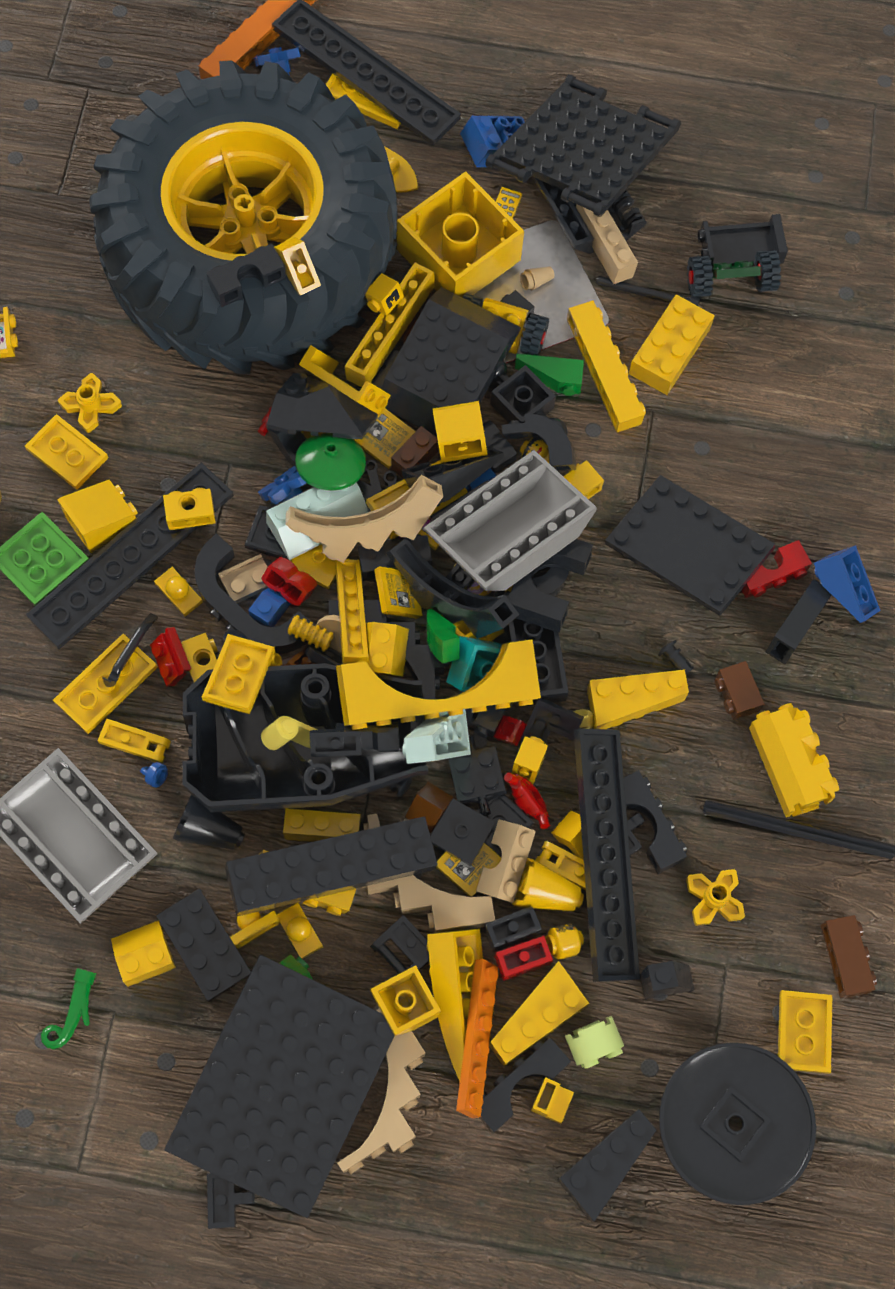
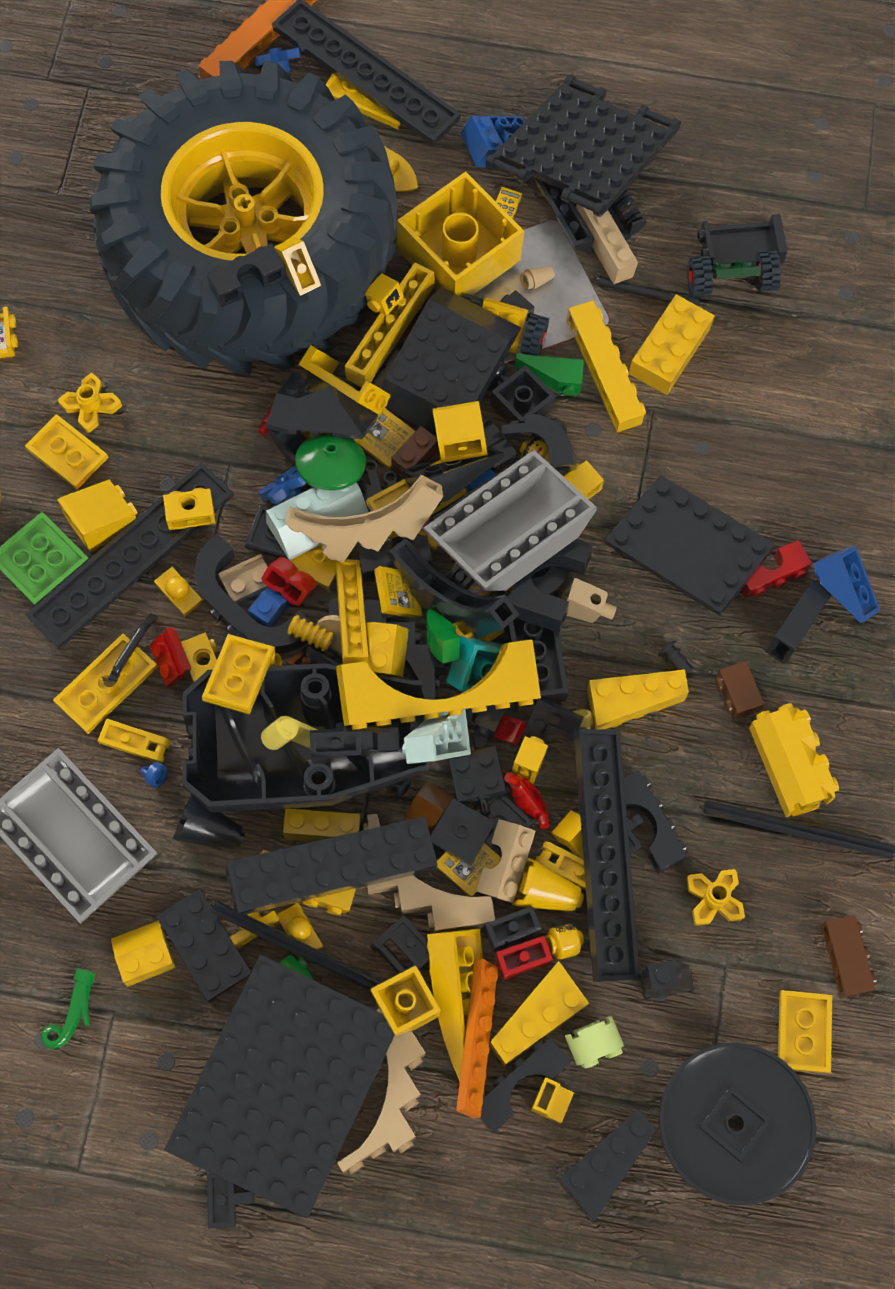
(295, 946): none -> black axle
(587, 601): none -> tan torso

